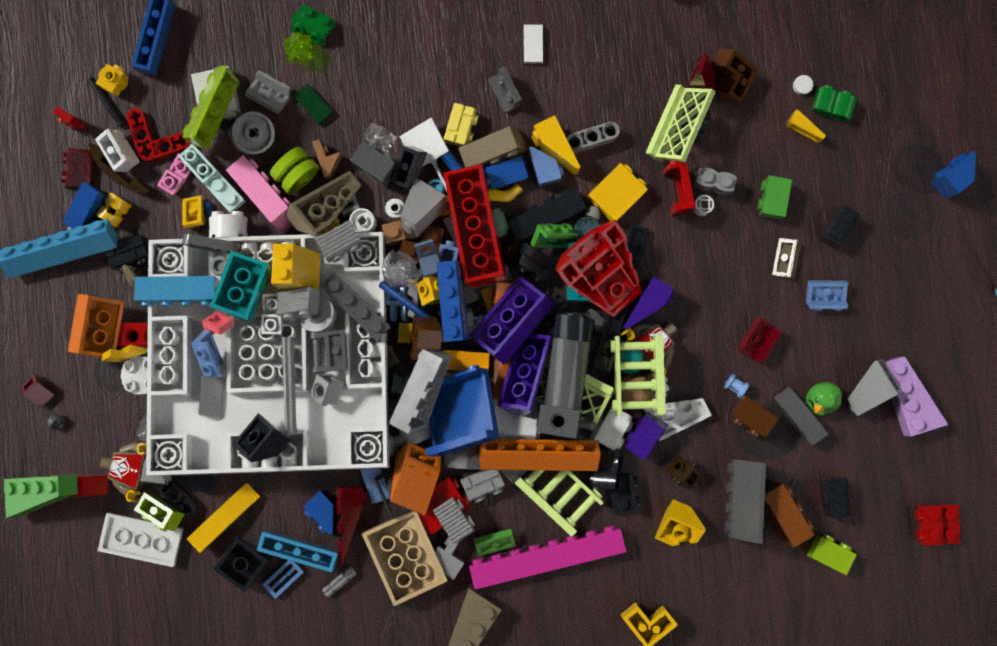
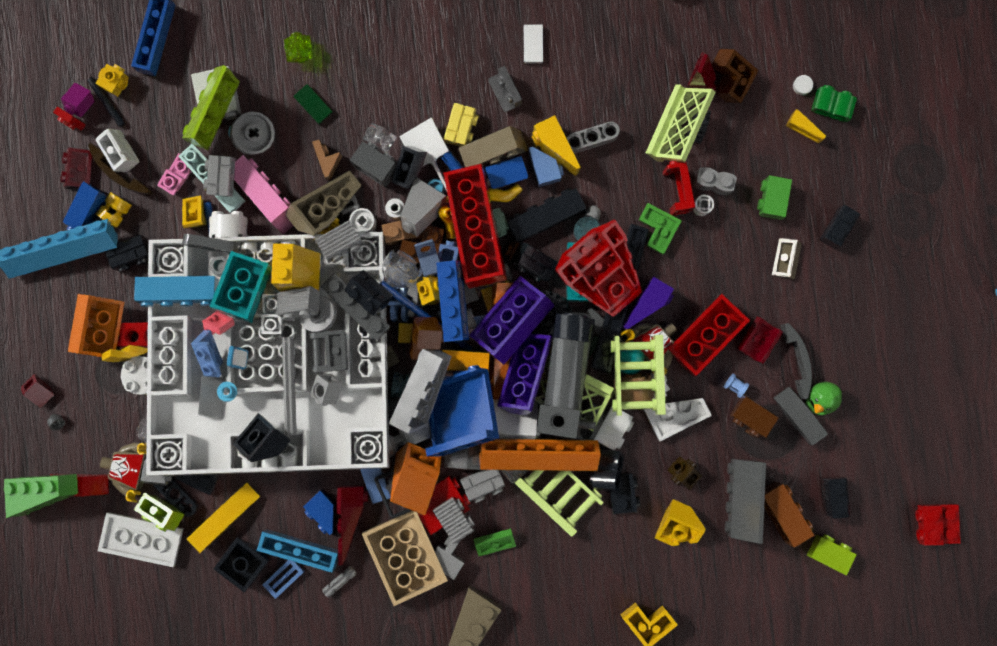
(77, 100): none -> magenta brick
(130, 274): dark tan slope -> none
(154, 146): red beam -> none
(220, 176): none -> light grey brick
(233, 391): none -> medium azure plate
(237, 357): none -> slope
(269, 92): light grey bracket -> none
(294, 170): lime wheel -> none
(312, 23): green bracket -> none
(368, 292): none -> black brick
(445, 215): none -> yellow arm
(547, 557): dark pink brick -> none
(552, 235): bright green bracket -> none
(617, 192): yellow brick -> none
(646, 435): dark purple brick -> none
(664, 225): none -> bright green plate
(708, 335): none -> red slope
(803, 385): none -> dark grey slope
(826, 295): medium blue bracket -> none
(874, 388): light grey slope -> none
(914, 405): lavender wedge -> none
(956, 175): blue slope -> none

